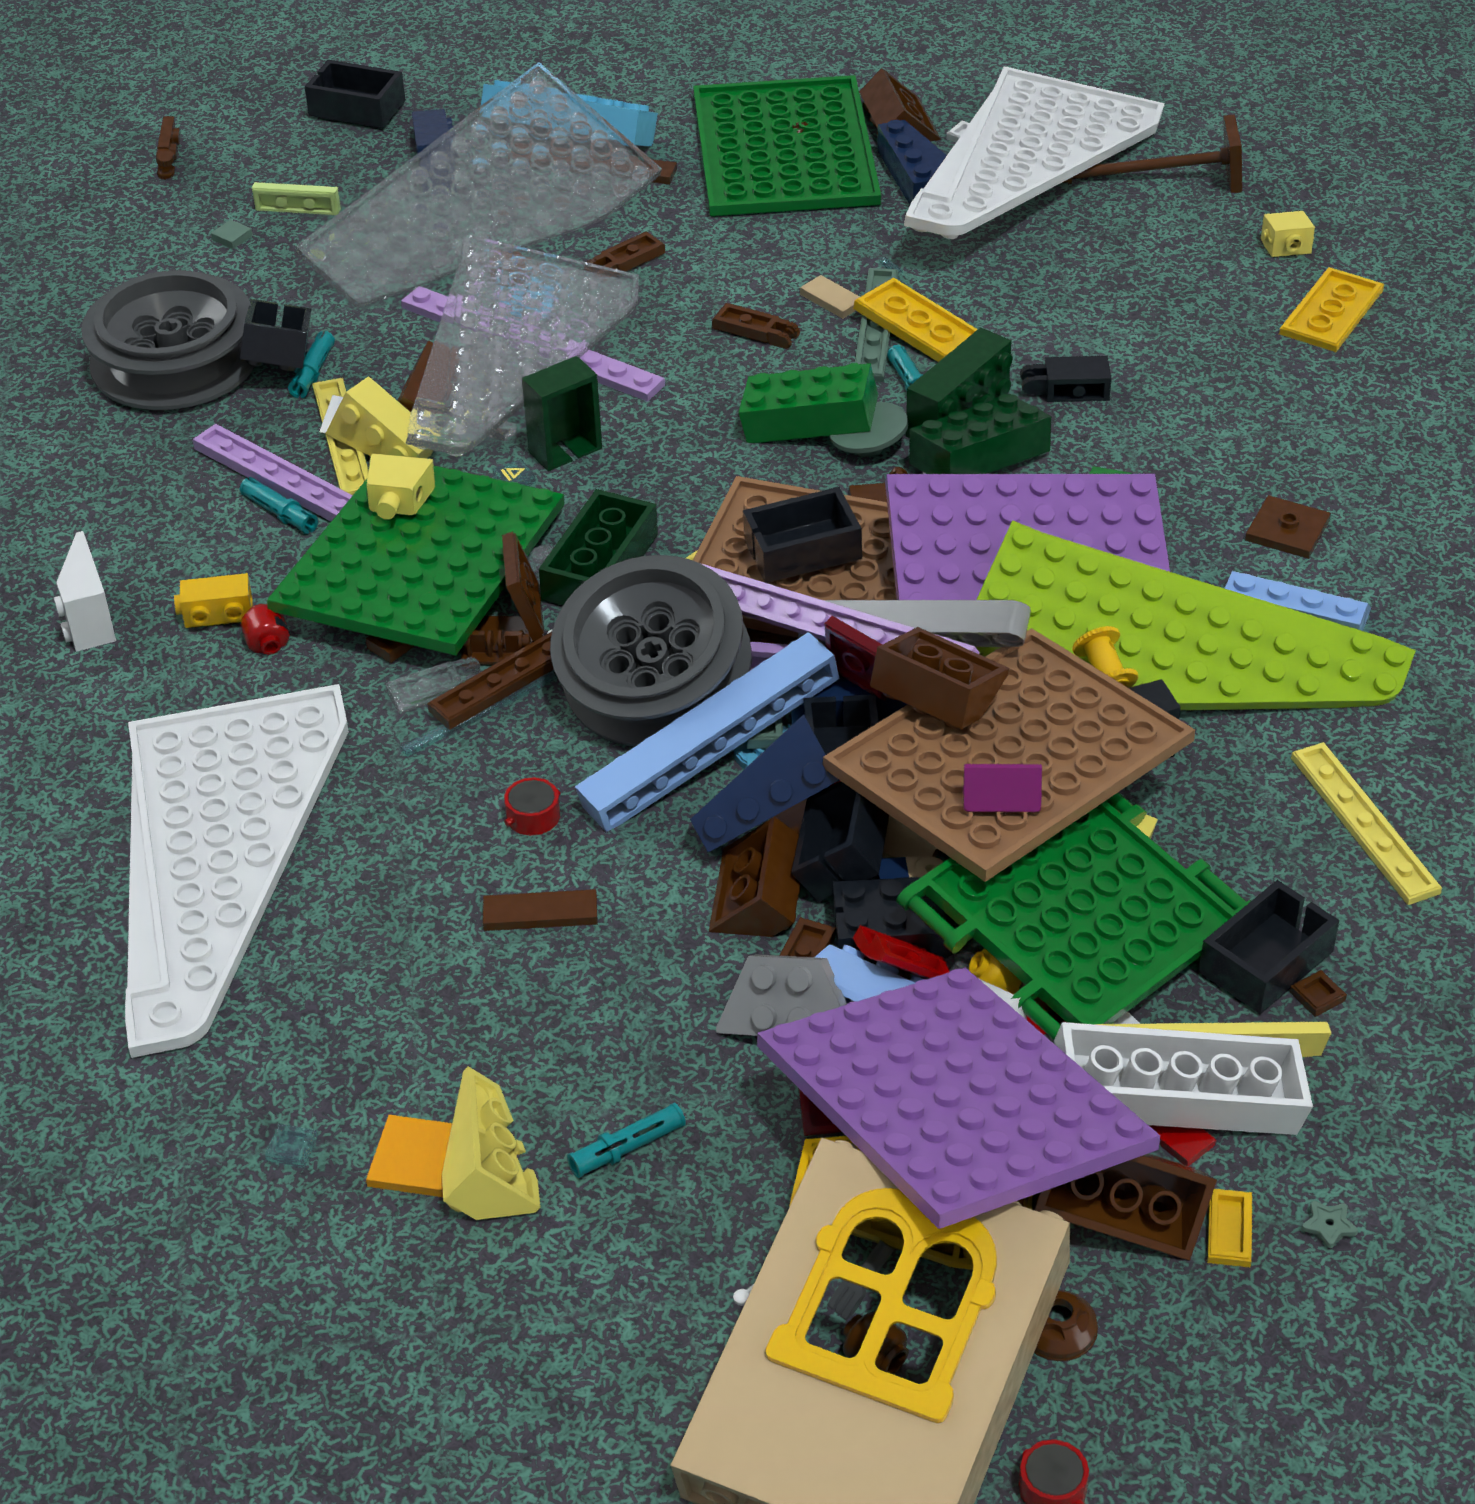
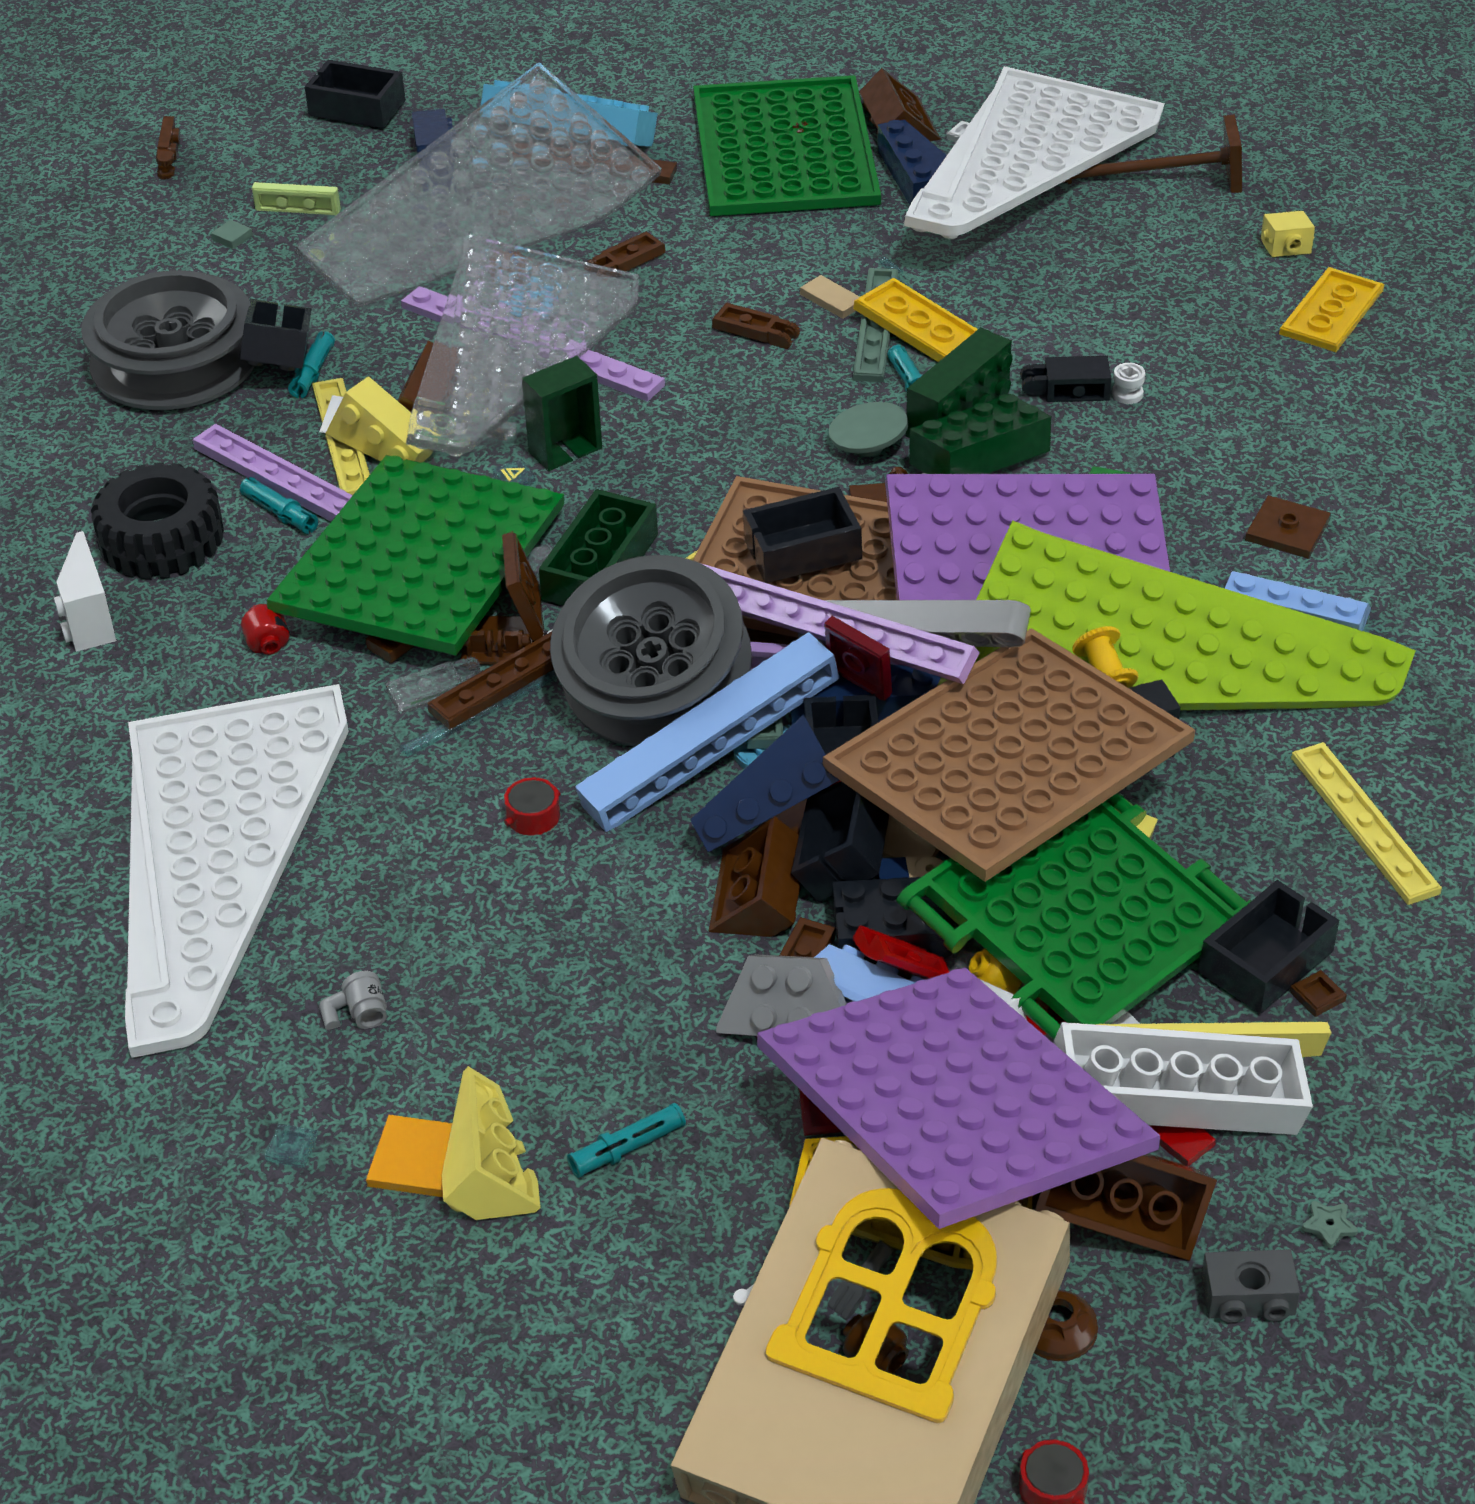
(182, 538): none -> black tyre
(214, 600): yellow brick -> none
(364, 998): none -> light grey piece
(398, 484): light yellow torso -> none
(540, 910): reddish brown tile -> none
(808, 403): green brick -> none
(937, 677): reddish brown slope -> none
(1002, 787): magenta slope -> none
(1128, 383): none -> white wheel
(1230, 1228): yellow tile -> none
(1268, 1272): none -> dark grey brick

